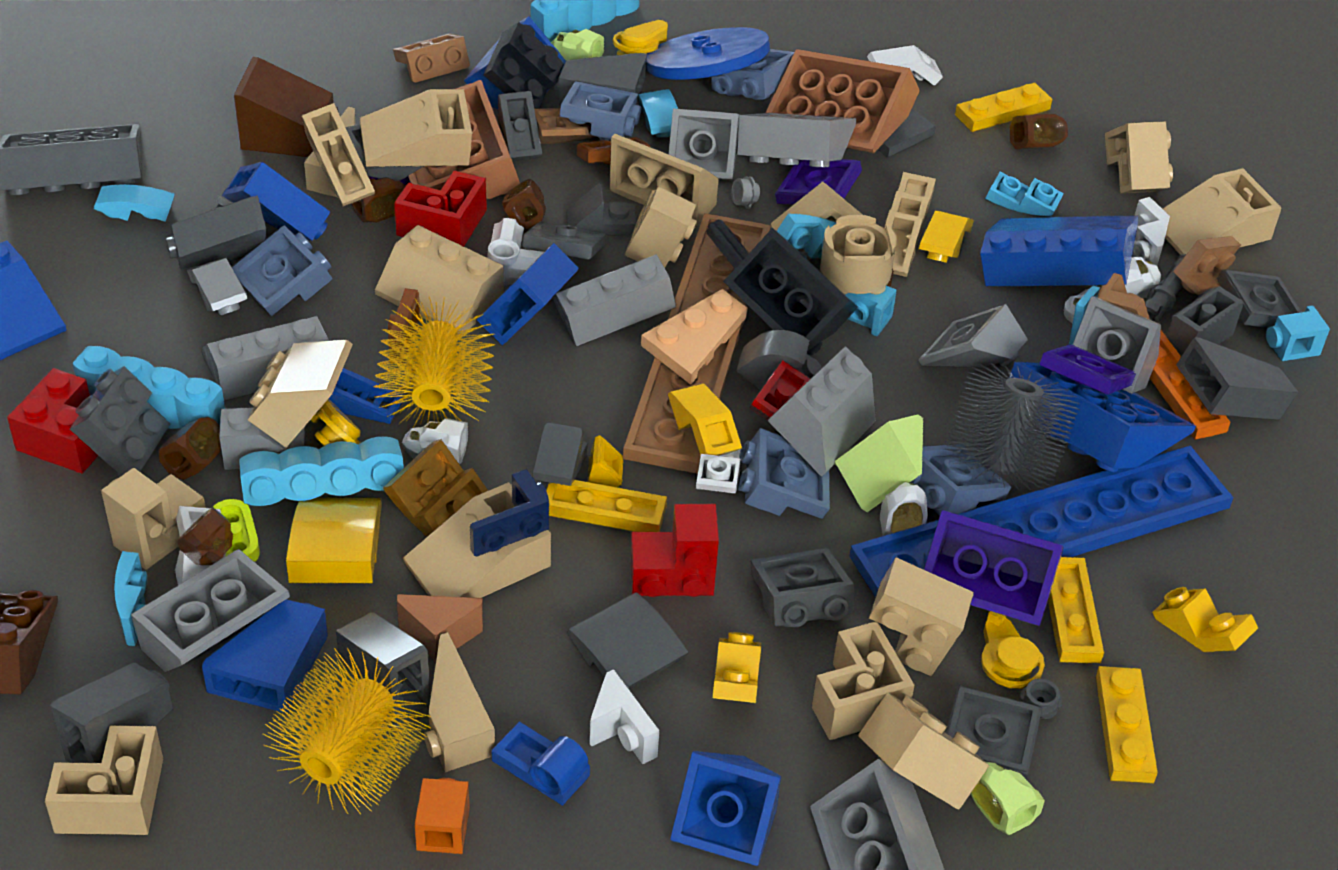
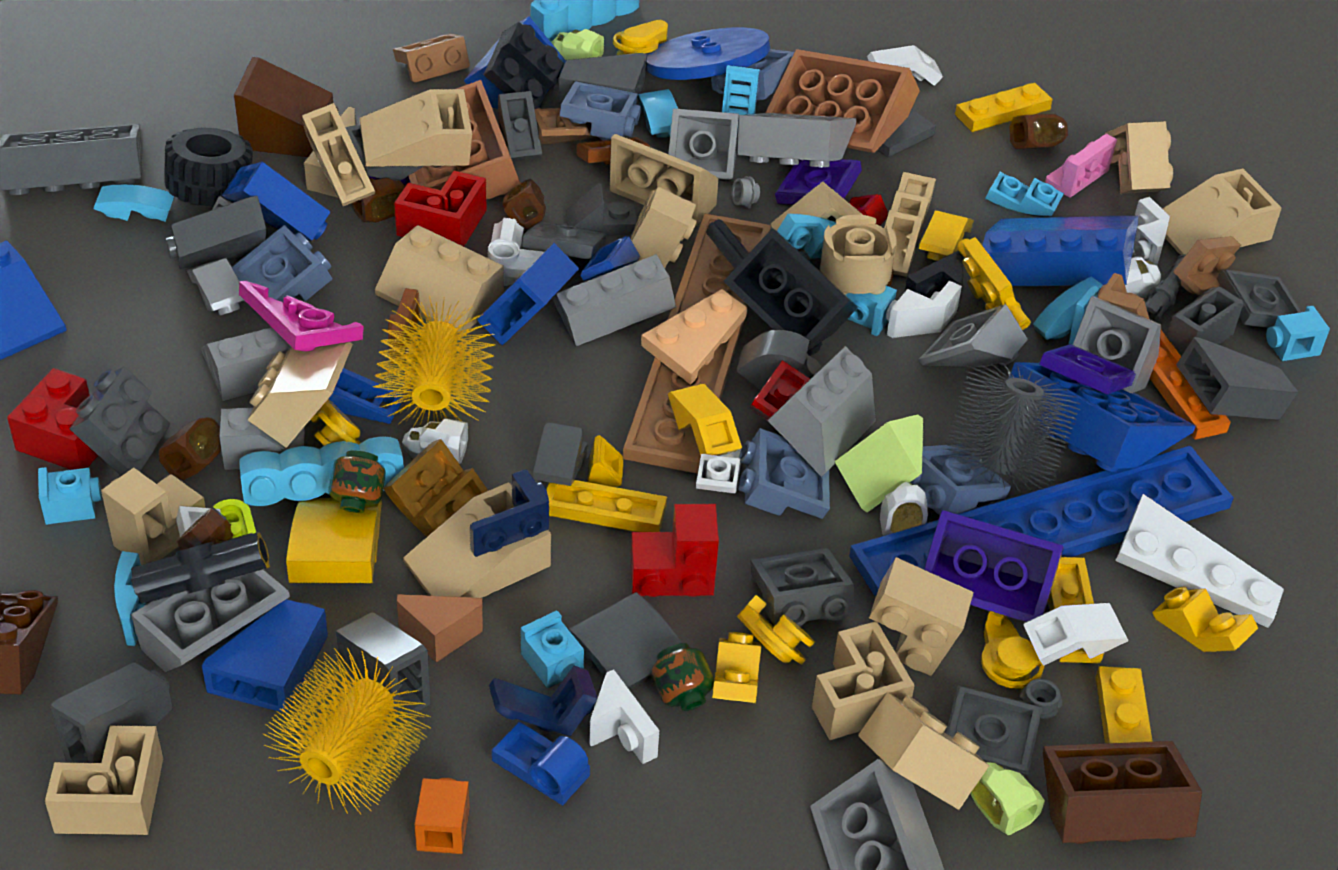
(68, 495): none -> medium azure brick
(173, 393): medium azure brick -> none
(200, 567): none -> black piece
(204, 163): none -> black tyre
(298, 321): none -> dark pink wing
(357, 481): none -> dark green head
(458, 721): tan slope -> none
(550, 649): none -> medium azure brick
(556, 713): none -> dark blue bracket
(610, 258): none -> blue slope
(682, 677): none -> dark green head
(727, 806): blue slope -> none
(740, 74): none -> medium azure slope
(781, 638): none -> yellow piece
(871, 206): none -> red slope
(922, 315): none -> white slope
(937, 275): none -> black slope
(988, 280): none -> yellow plate
(1058, 316): none -> medium azure slope
(1075, 627): none -> white slope
(1084, 166): none -> bright pink bracket
(1120, 792): none -> reddish brown slope
(1184, 557): none -> white wing

